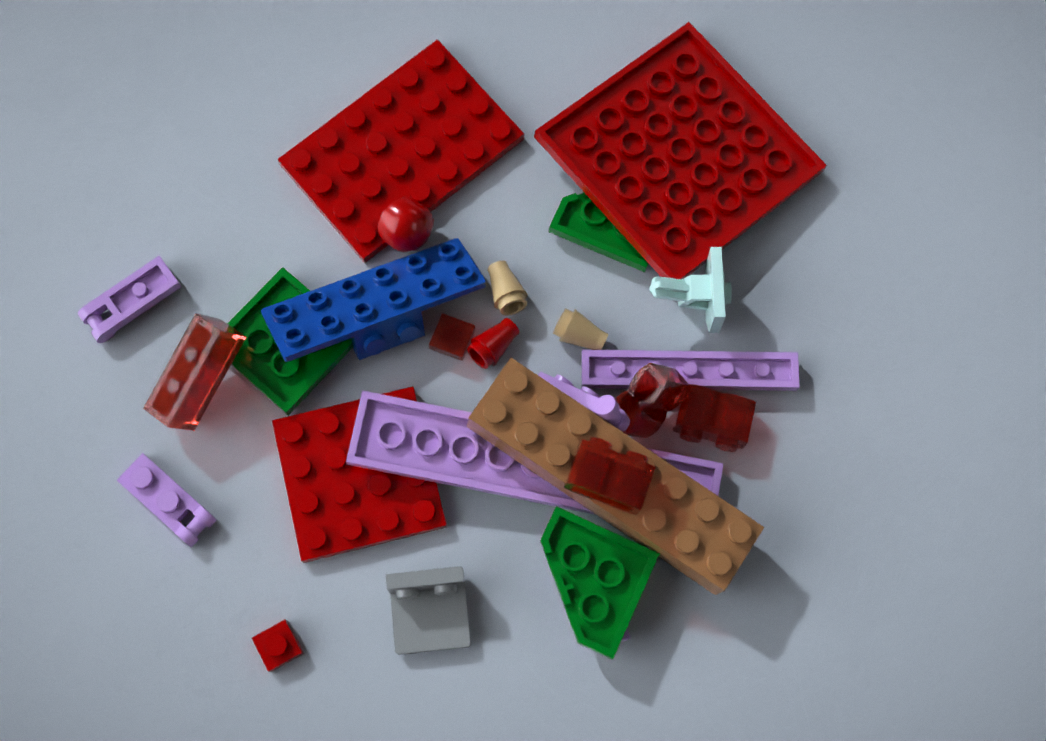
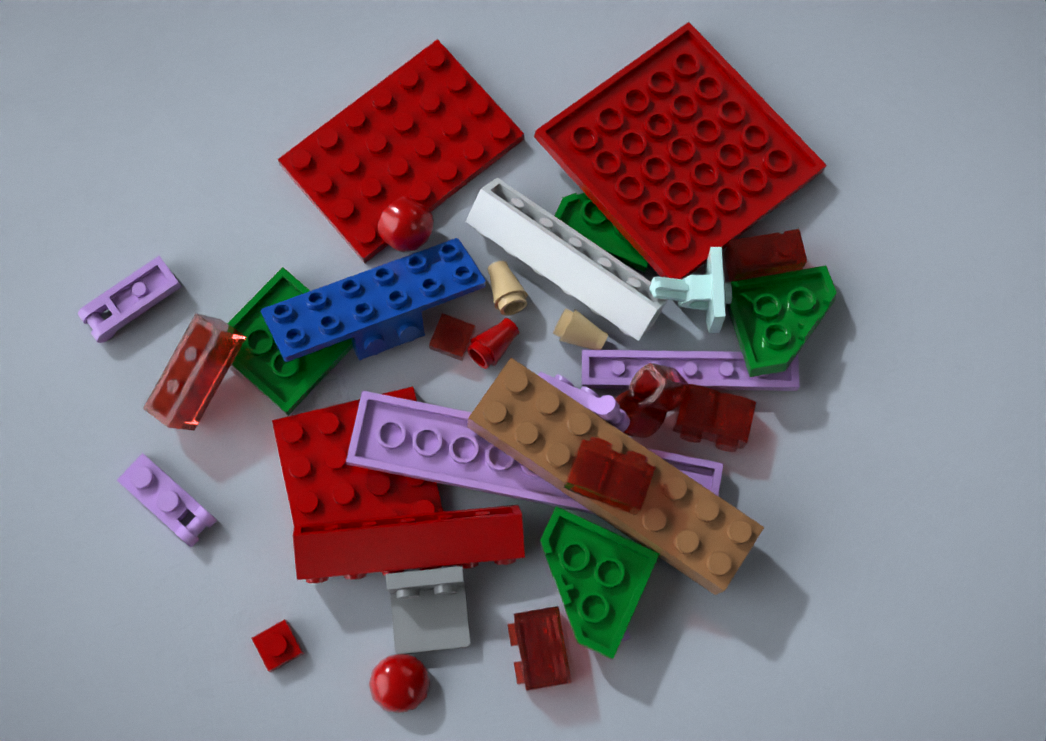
(330, 390): none -> clear tile
(399, 683): none -> red hair
(408, 542): none -> red brick
(540, 648): none -> clear red brick
(565, 258): none -> white brick
(765, 255): none -> clear red brick
(778, 315): none -> green plate

